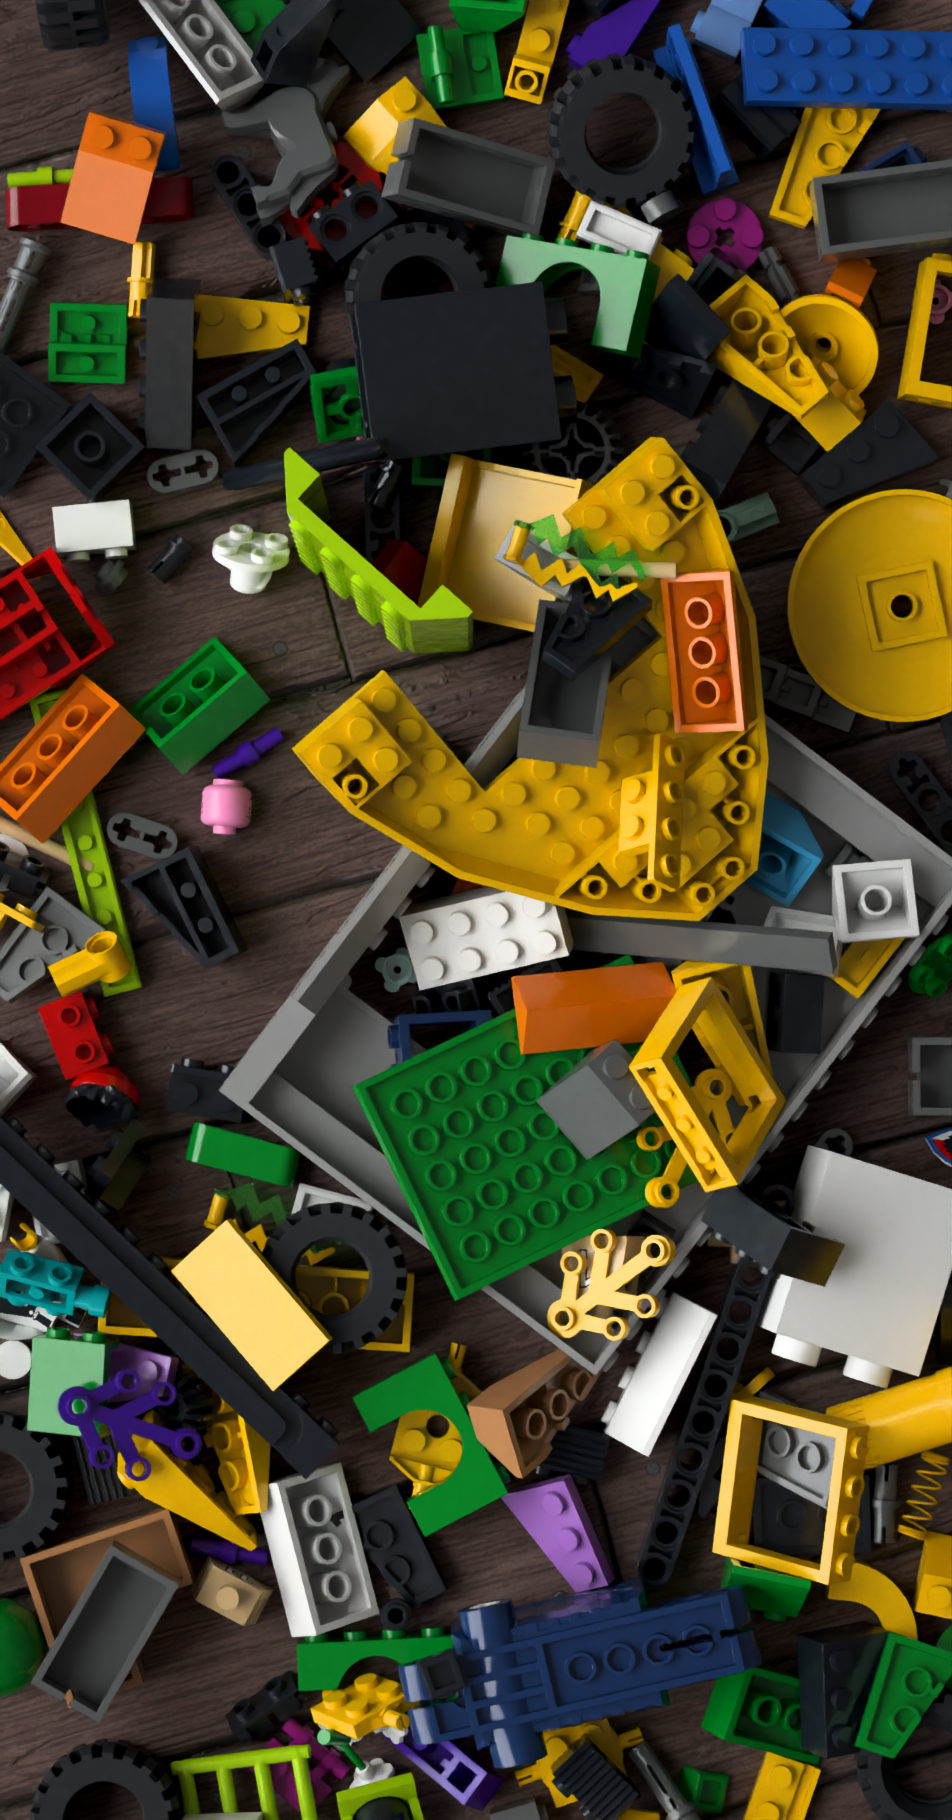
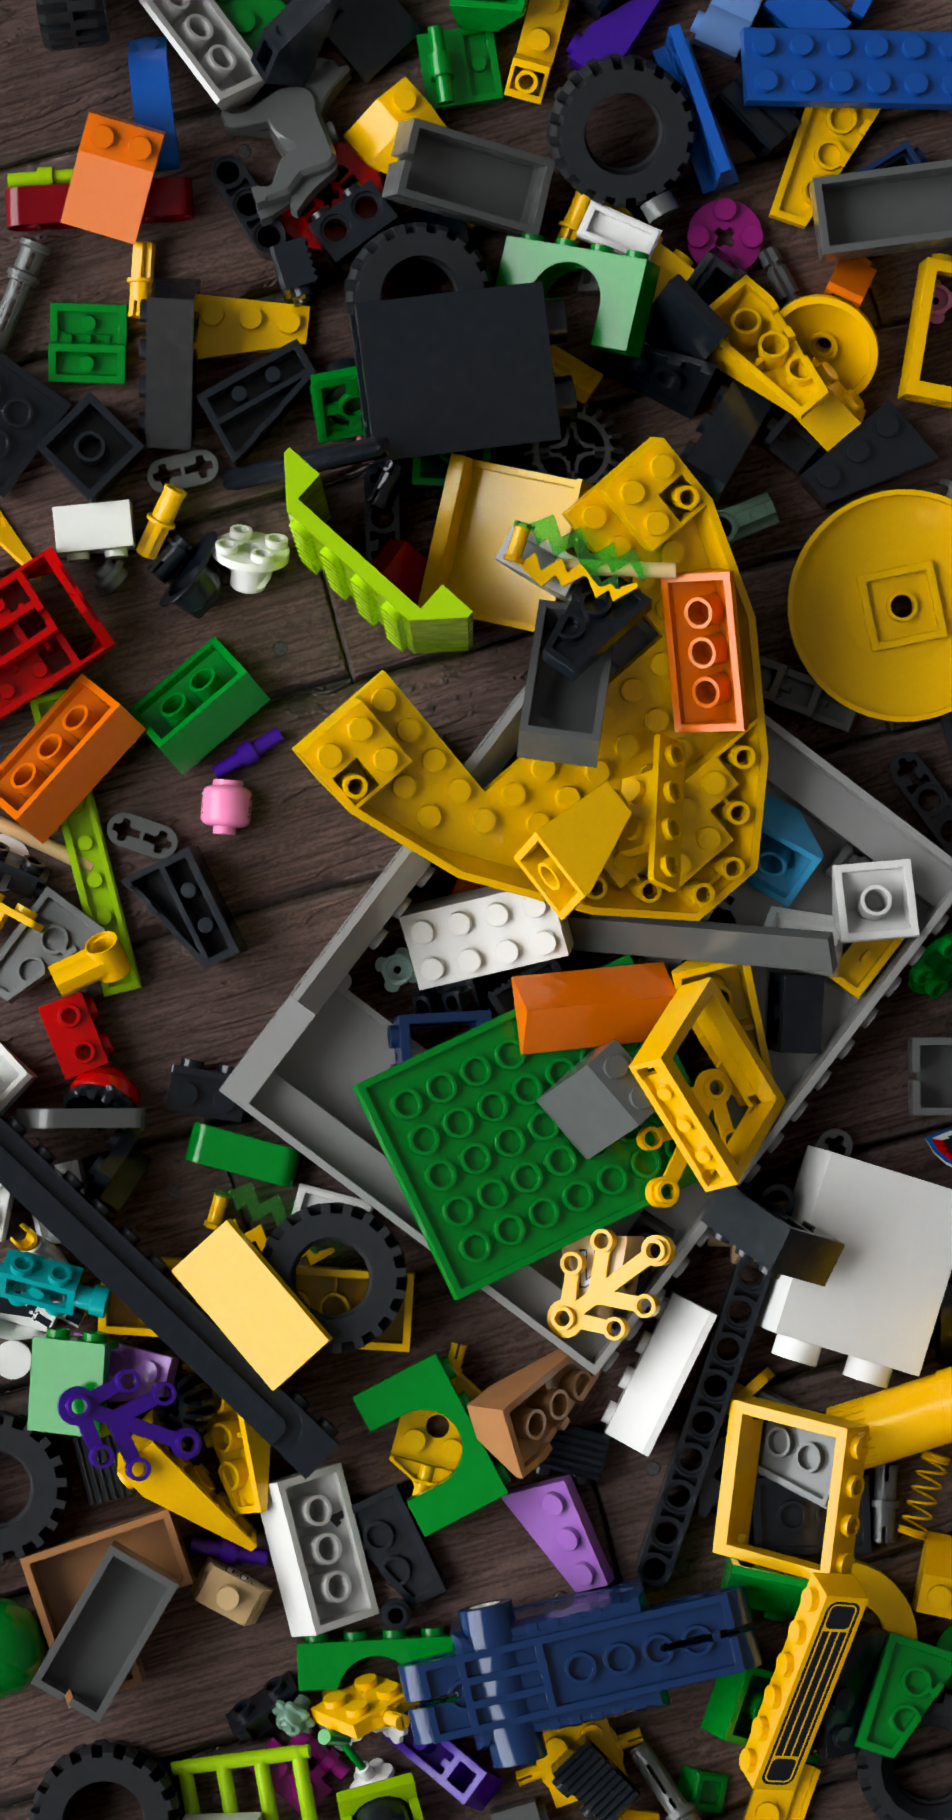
(82, 1117): none -> dark grey beam
(160, 521): none -> yellow axle
(198, 582): none -> black piece
(293, 1716): none -> sand green plant
(442, 1673): black tile -> none
(574, 847): none -> yellow slope
(803, 1681): none -> yellow brick

